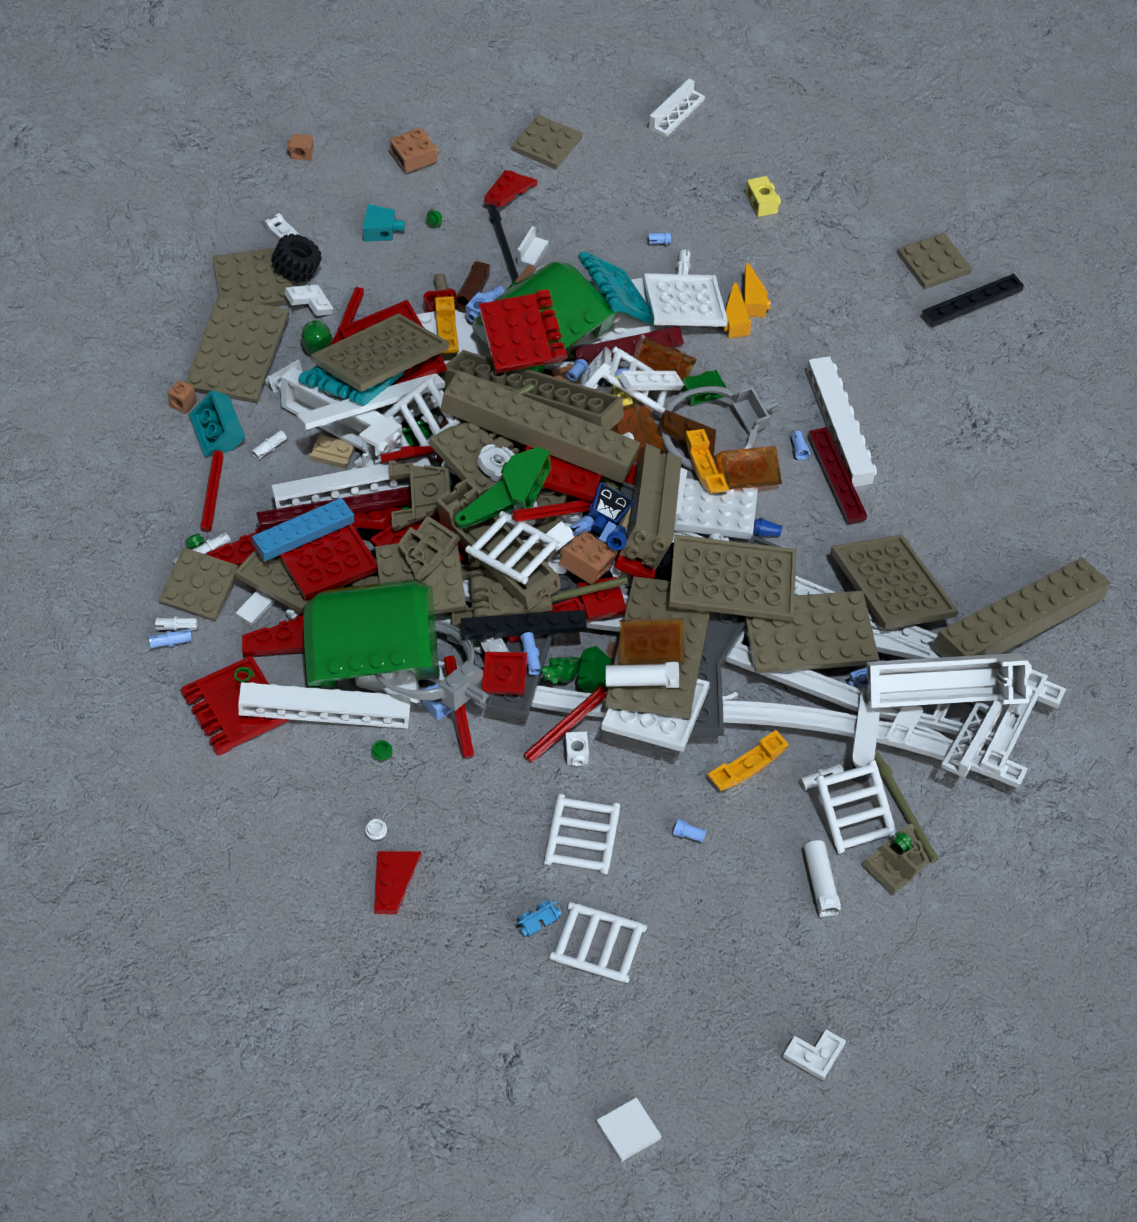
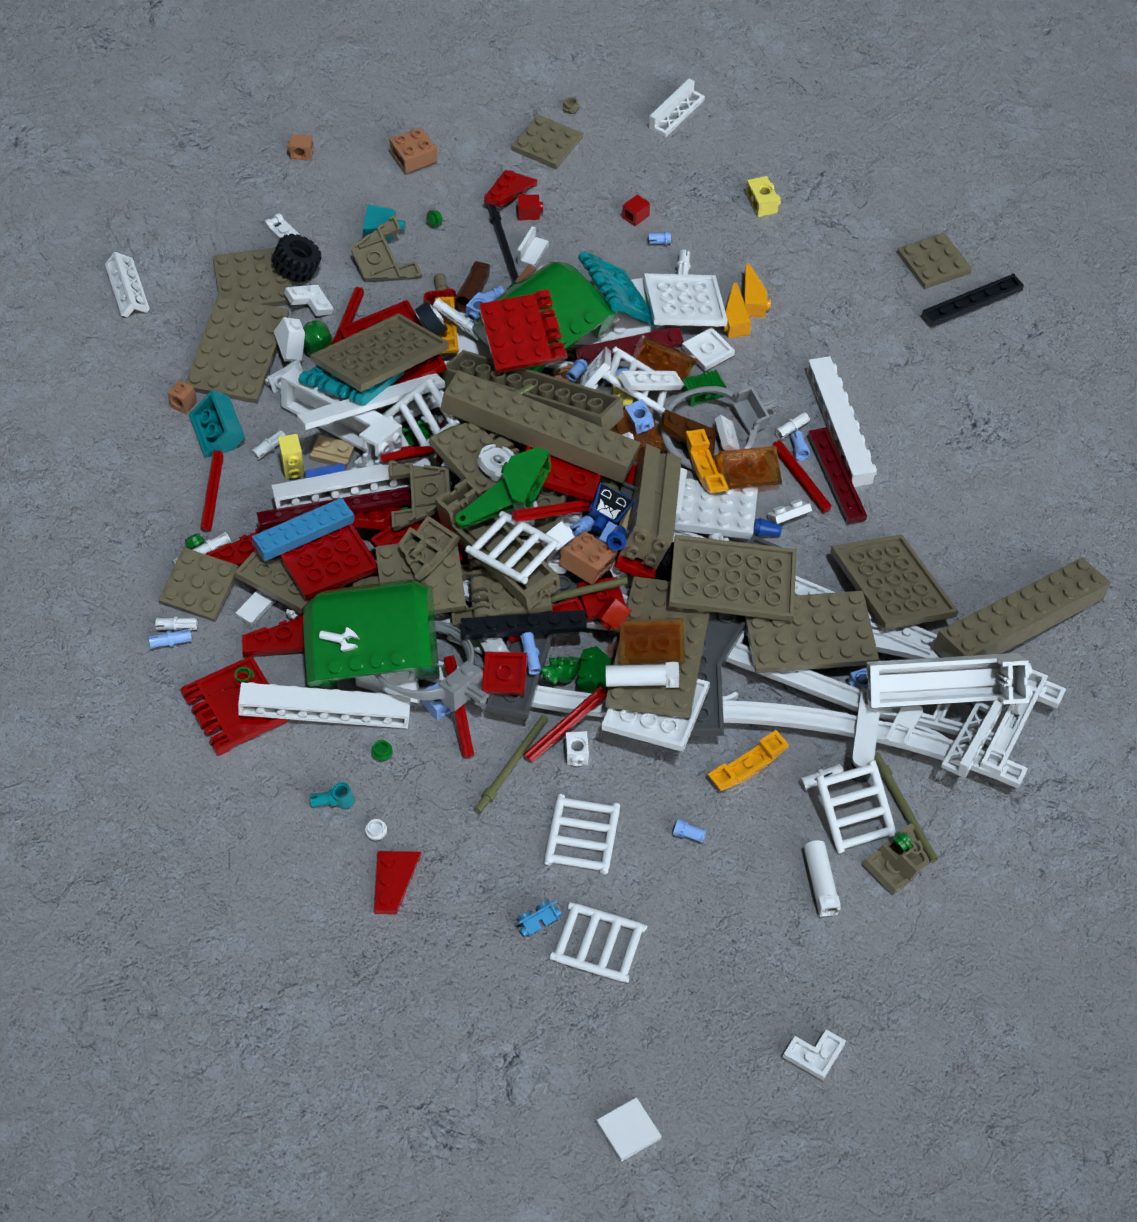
(122, 283): none -> white fence
(290, 339): none -> white slope
(291, 456): none -> light yellow brick
(324, 470): none -> blue tile
(333, 797): none -> teal pin
(340, 638): none -> white bar
(376, 259): none -> dark tan wing
(431, 318): none -> black wheel
(464, 323): none -> white pin
(490, 792): none -> olive bar
(529, 207): none -> red brick
(571, 105): none -> dark tan plate
(612, 612): none -> red brick
(636, 210): none -> red brick
(639, 416): none -> light blue brick
(708, 349): none -> white plate
(727, 433): none -> white plate
(784, 513): none -> white plate
(791, 426): none -> white axle
(802, 477): none -> red axle

